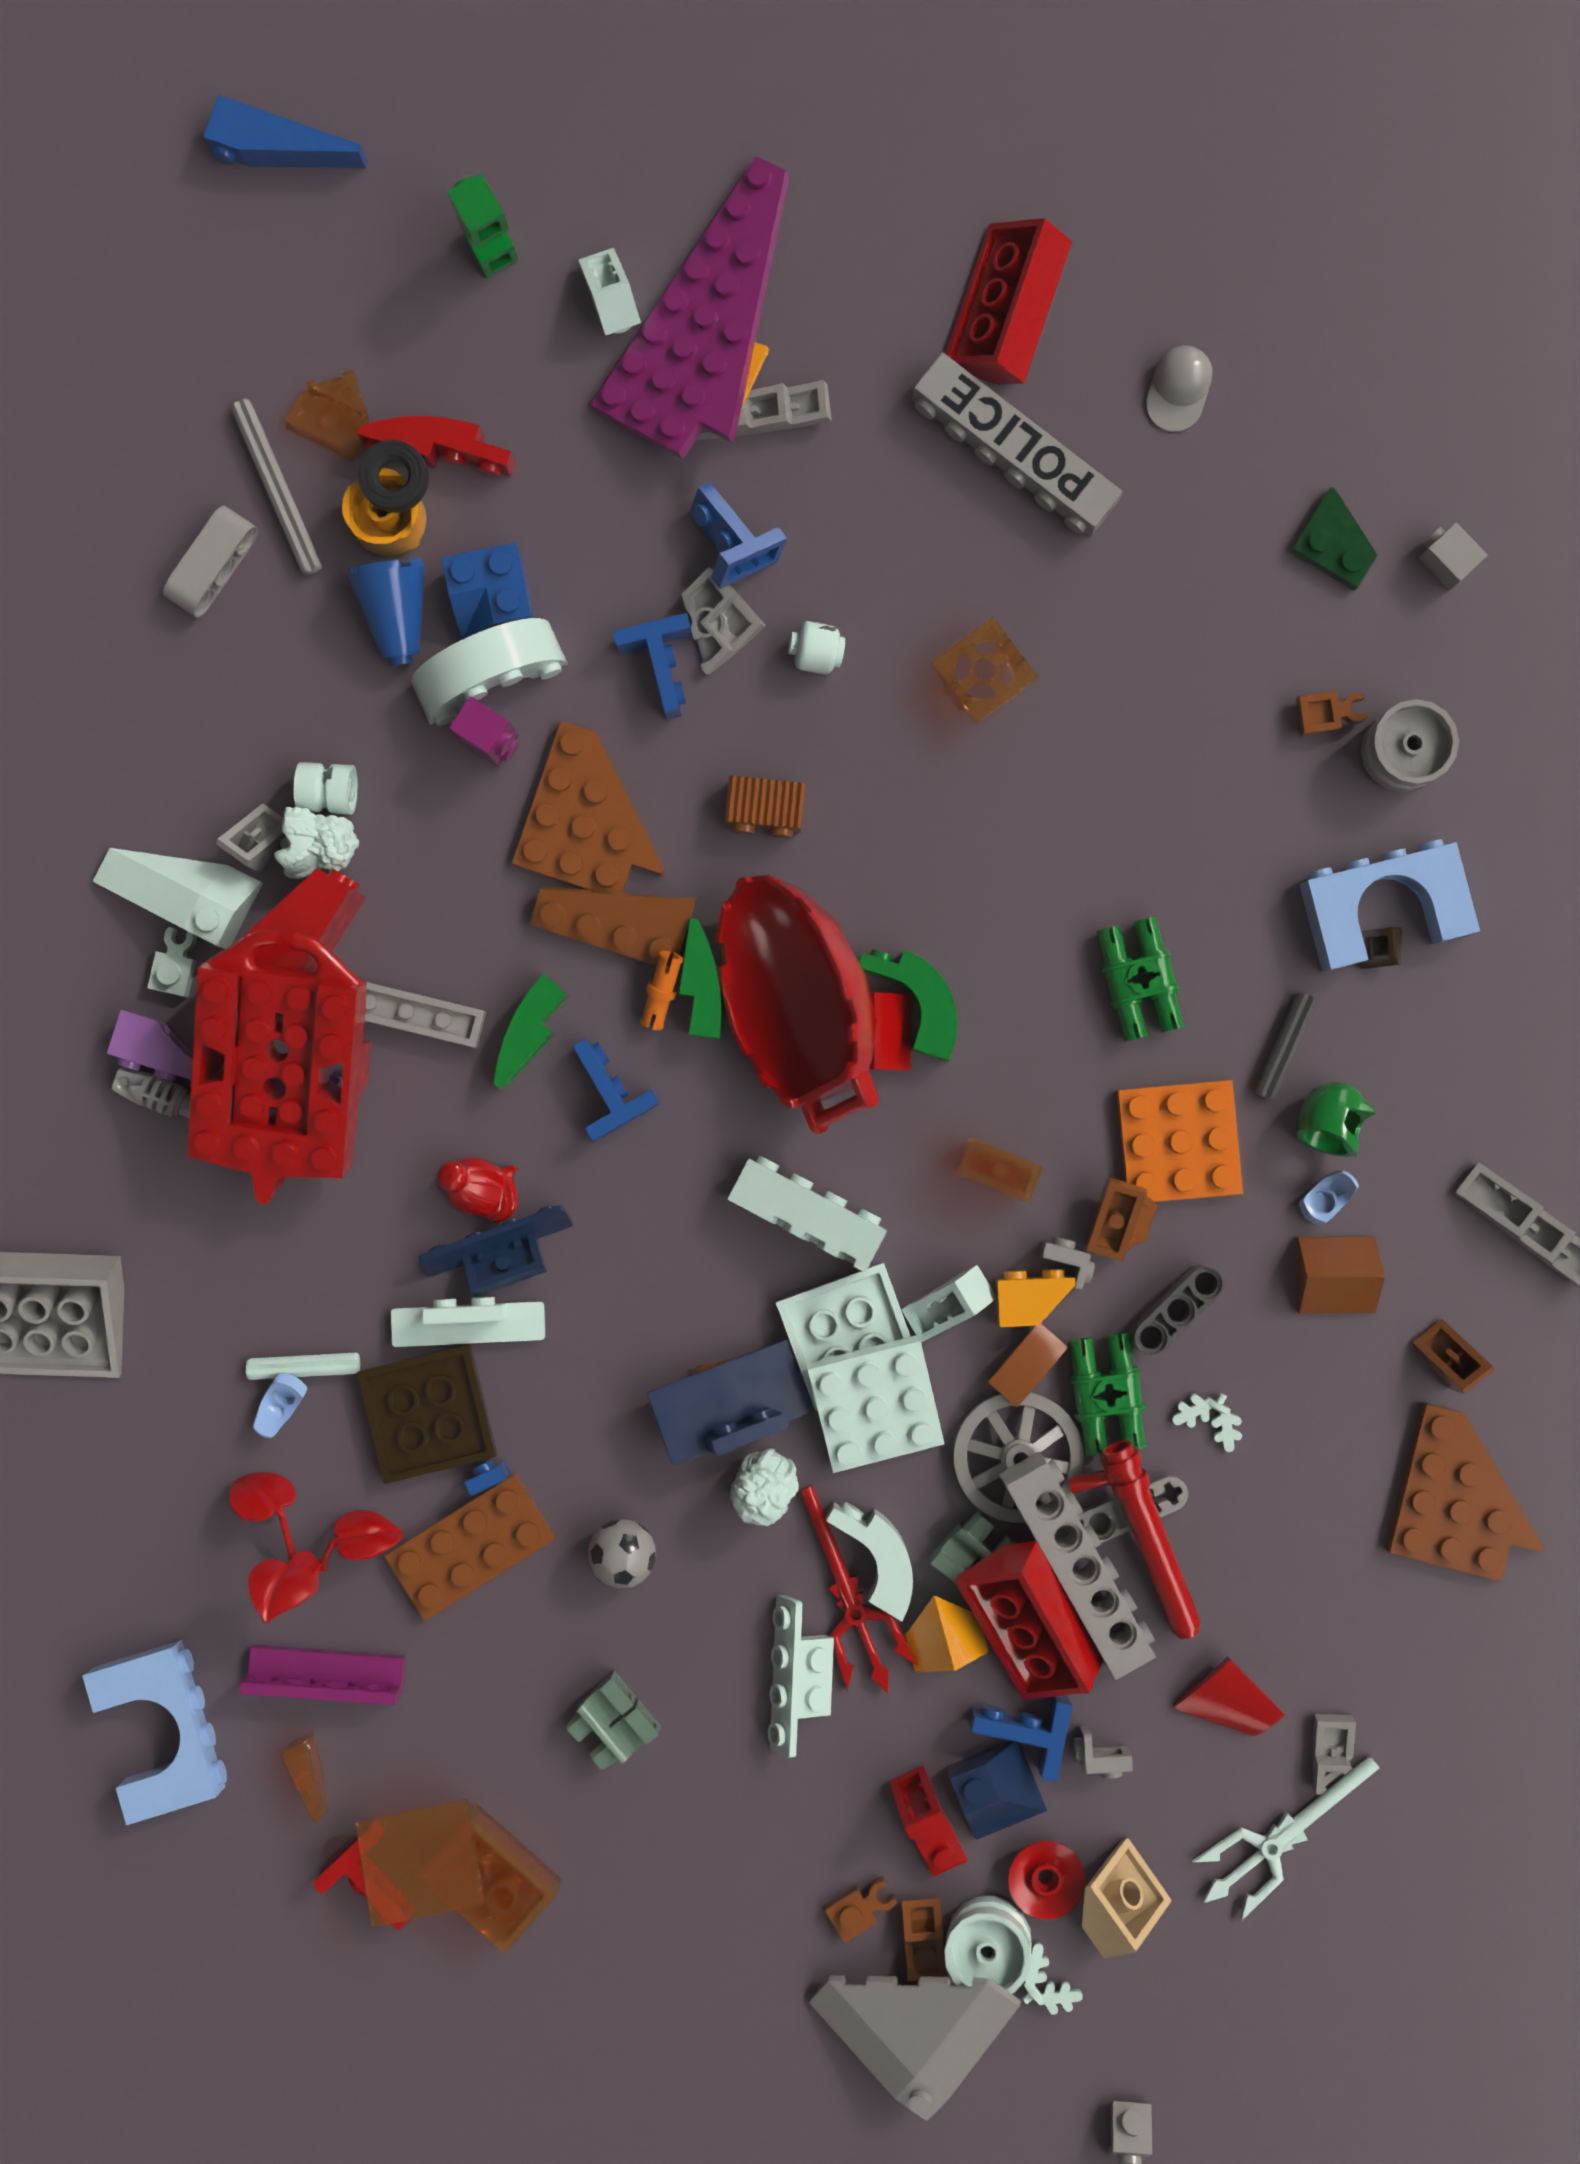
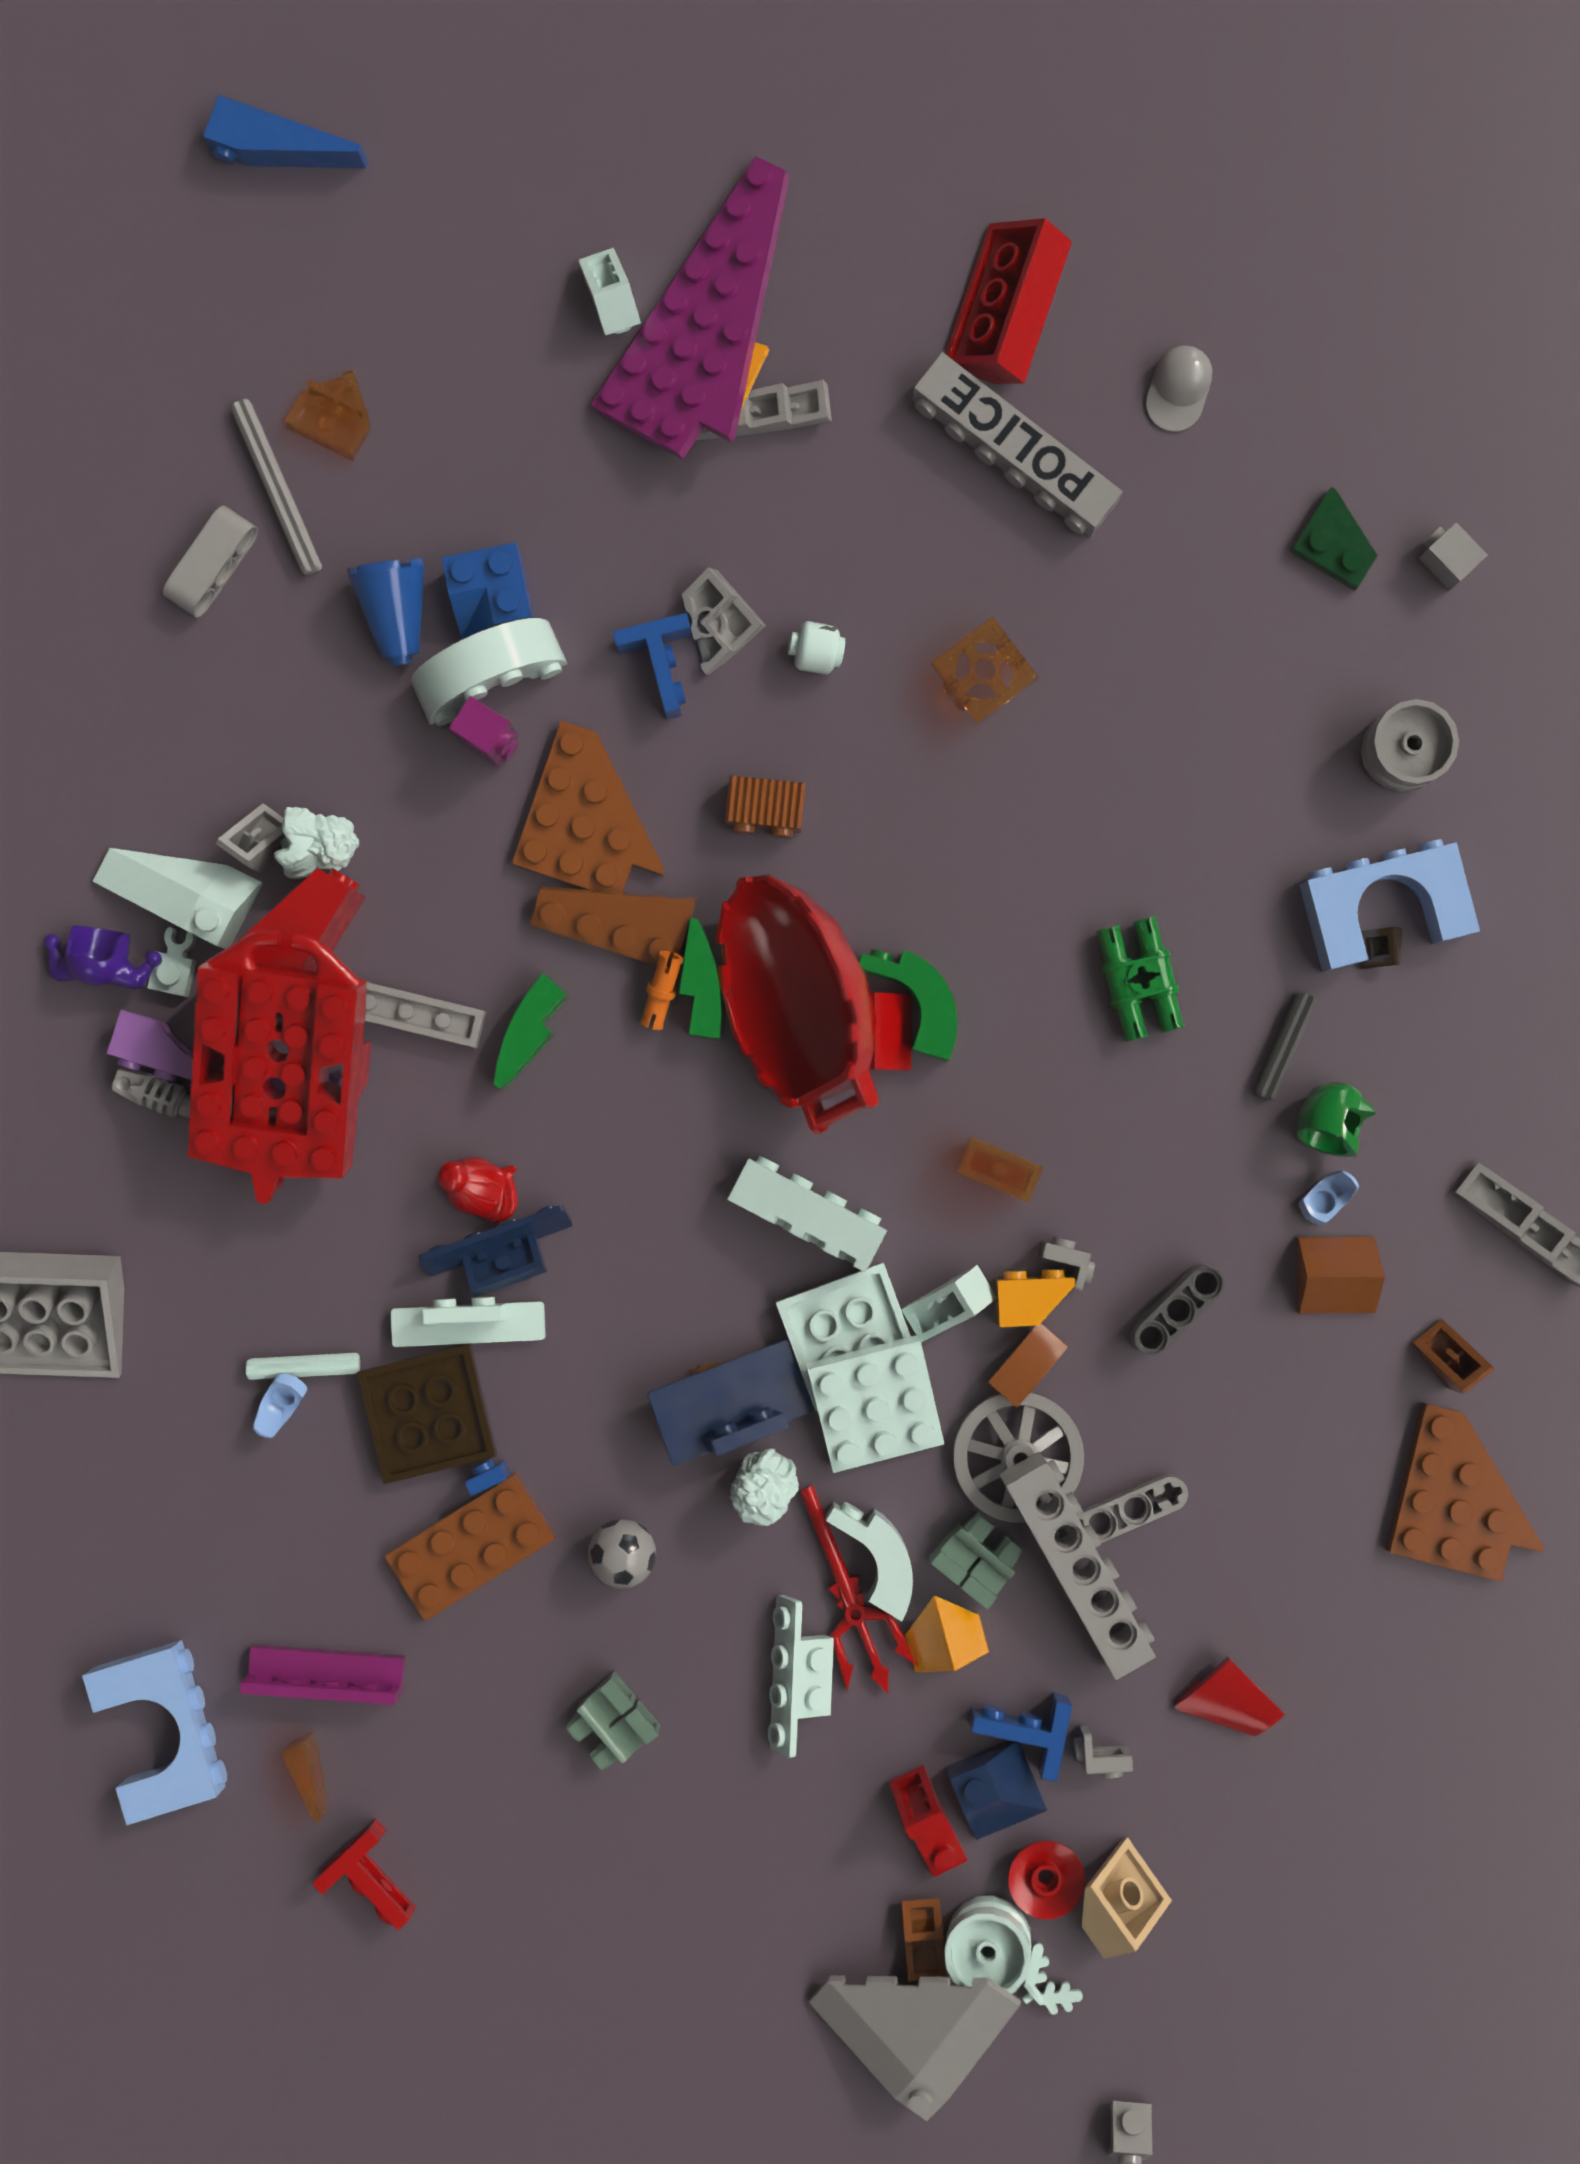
(98, 958): none -> dark purple piece
(282, 1586): red plant -> none
(326, 788): light aqua wheel -> none
(382, 454): black tyre -> none
(388, 534): light orange brick -> none
(420, 1863): clear orange piece -> none
(435, 435): red slope -> none
(483, 224): green arch -> none
(512, 1880): clear orange brick -> none
(612, 1091): blue bracket -> none
(738, 548): blue bracket -> none
(854, 1911): dark orange plate -> none
(1031, 1622): red slope -> none
(1089, 1383): green pin -> none
(1120, 1219): dark orange slope -> none
(1131, 1486): red cylinder -> none
(1181, 1140): orange plate -> none
(1224, 1419): light aqua animal -> none
(1279, 1839): light aqua piece -> none
(1323, 712): dark orange plate -> none
(1331, 1748): light grey slope -> none

